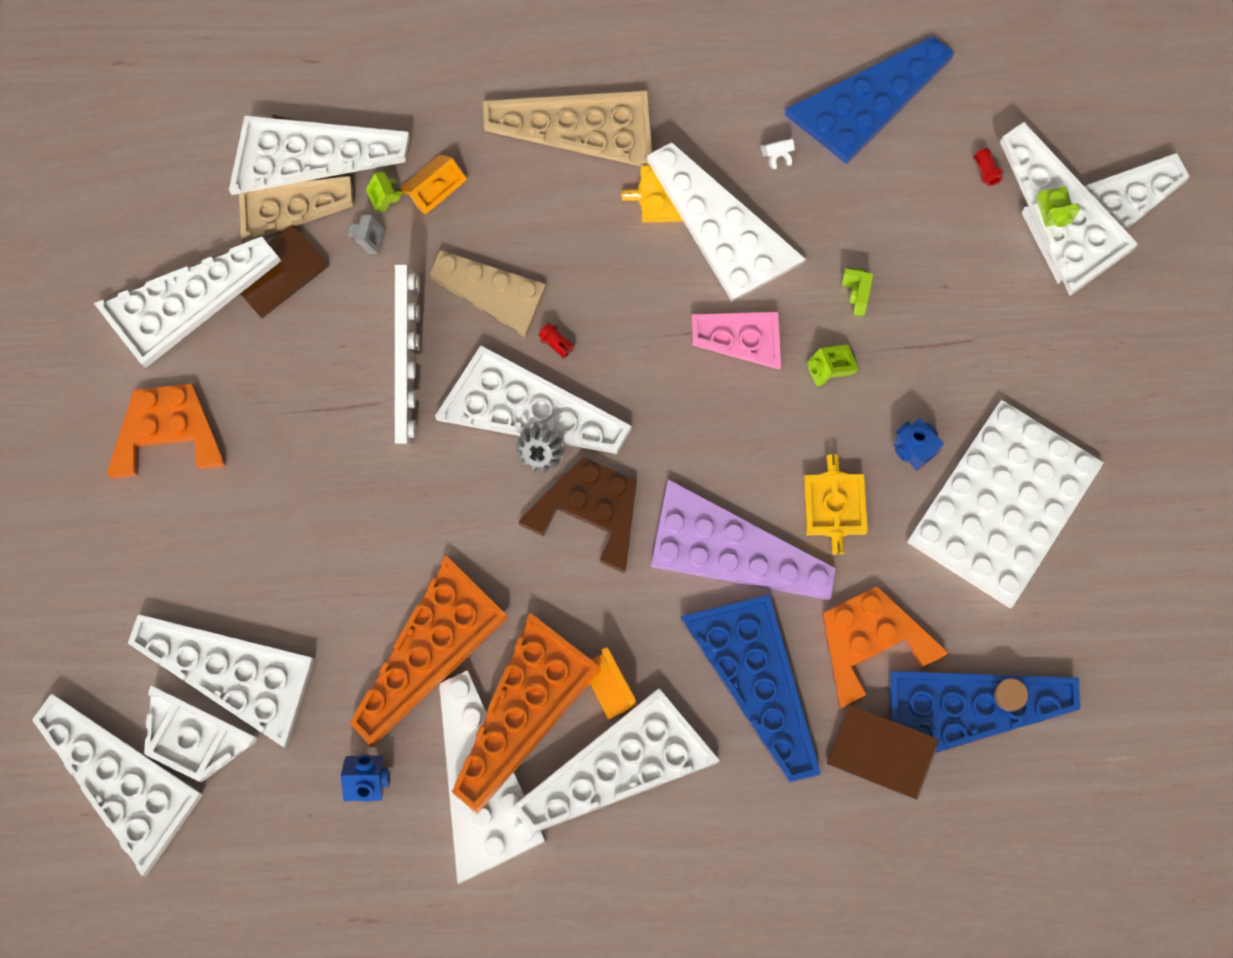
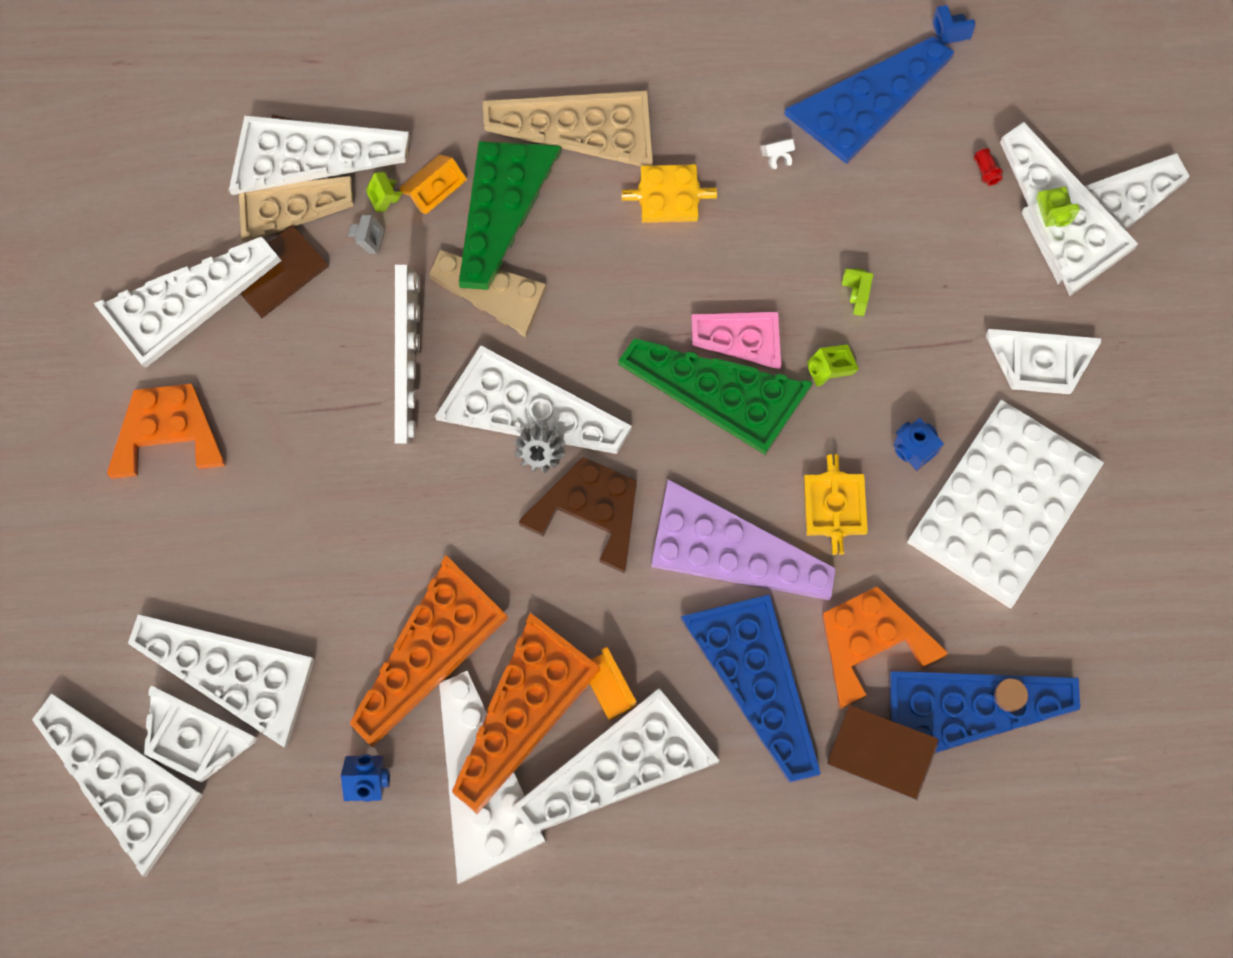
(501, 198): none -> green wing
(551, 336): red pin -> none
(728, 394): none -> green wing
(730, 236): white wing -> none
(951, 28): none -> blue panel
(1041, 360): none -> white wing

